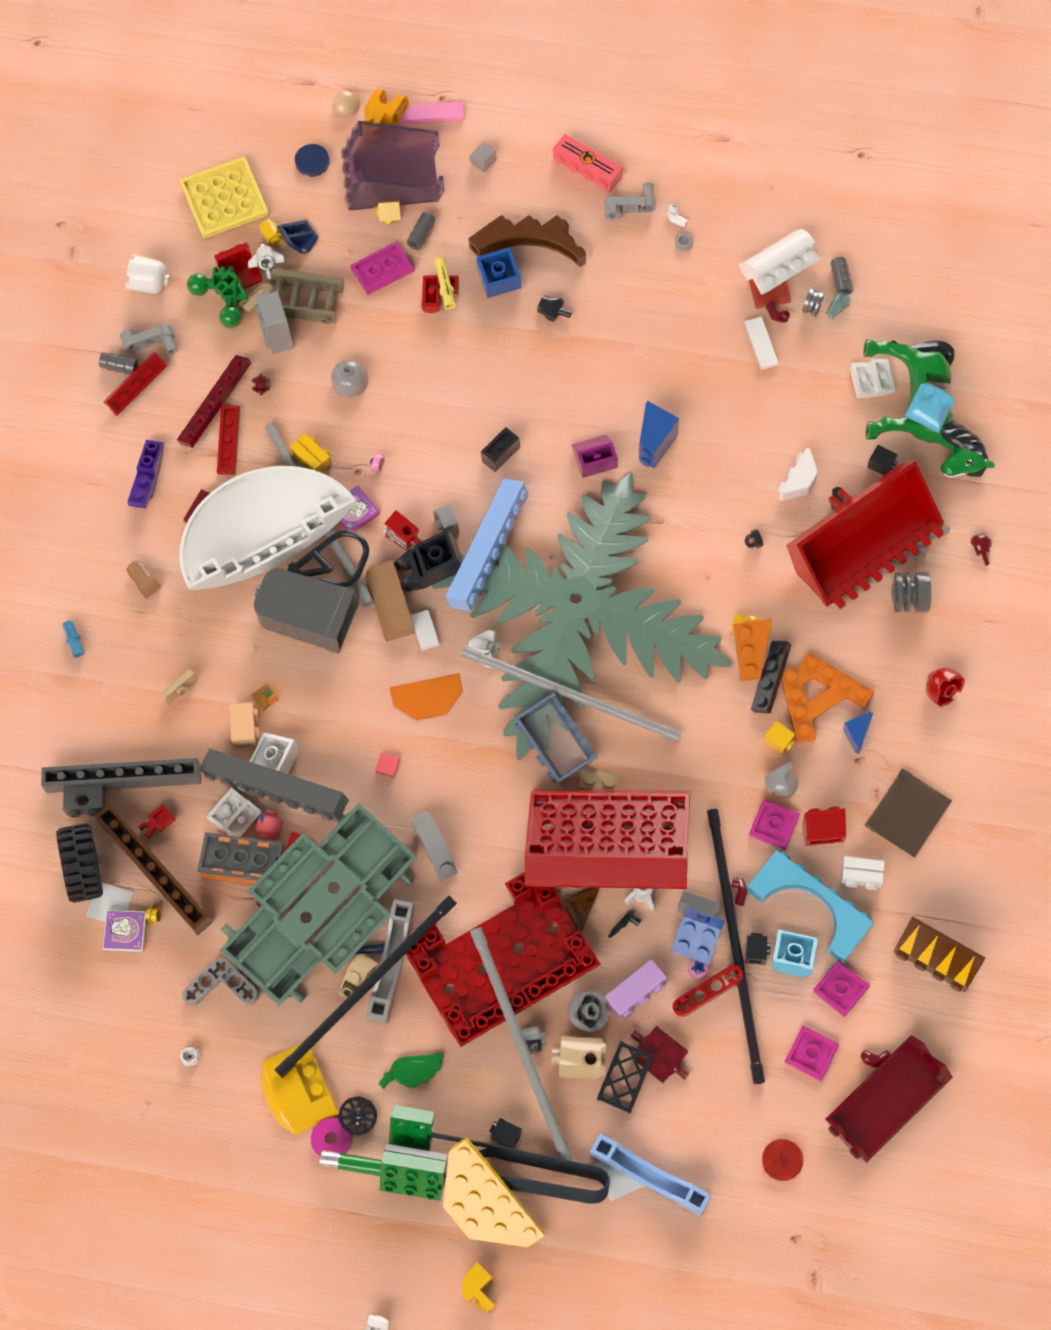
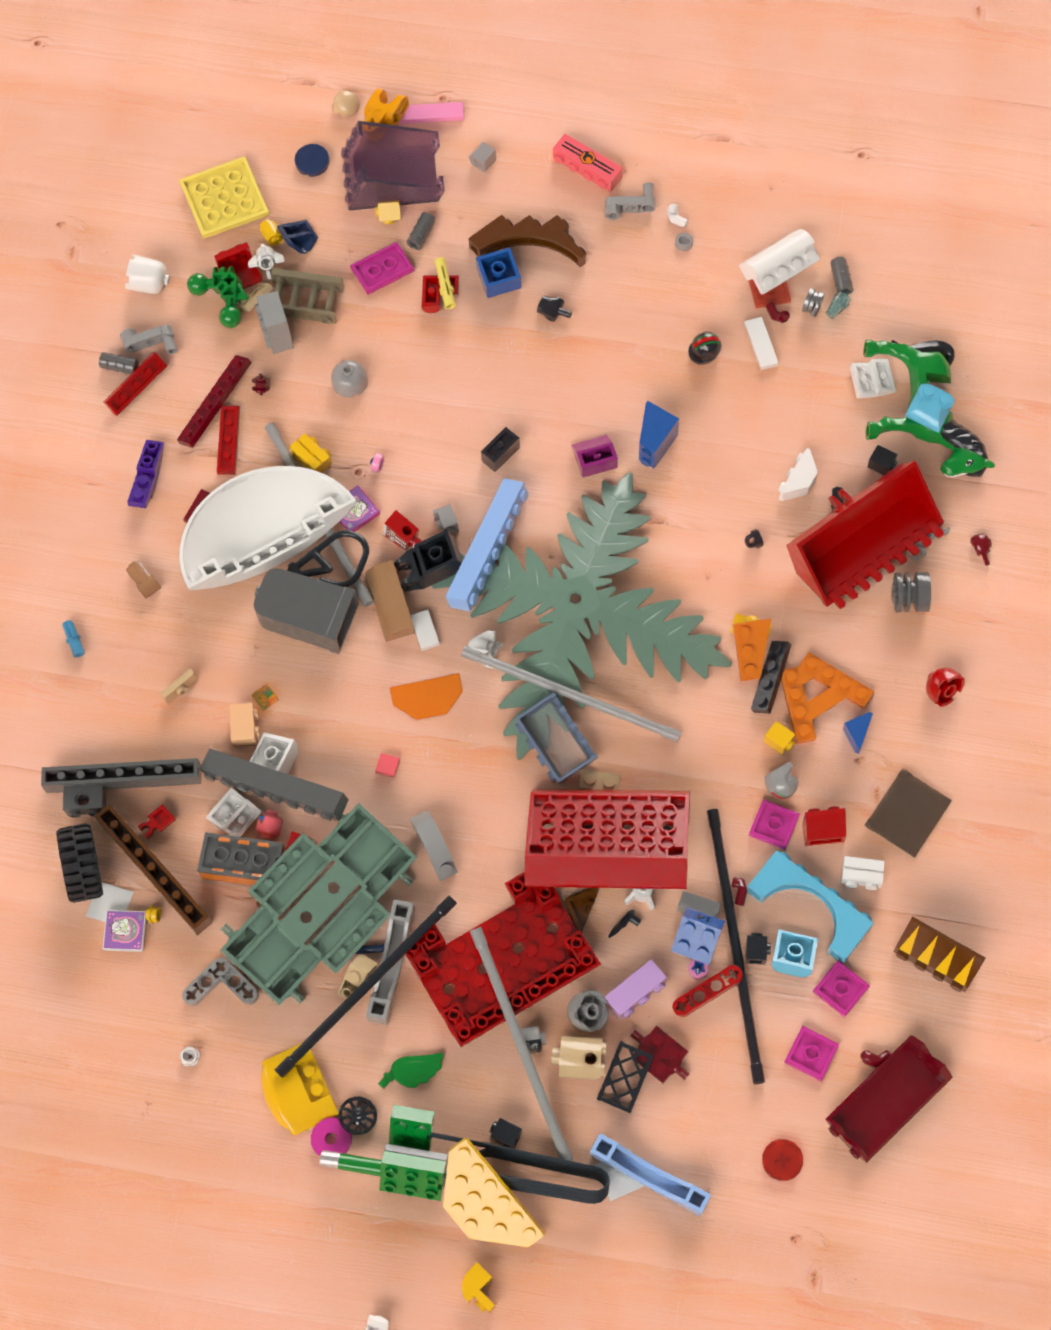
(706, 346): none -> black helmet

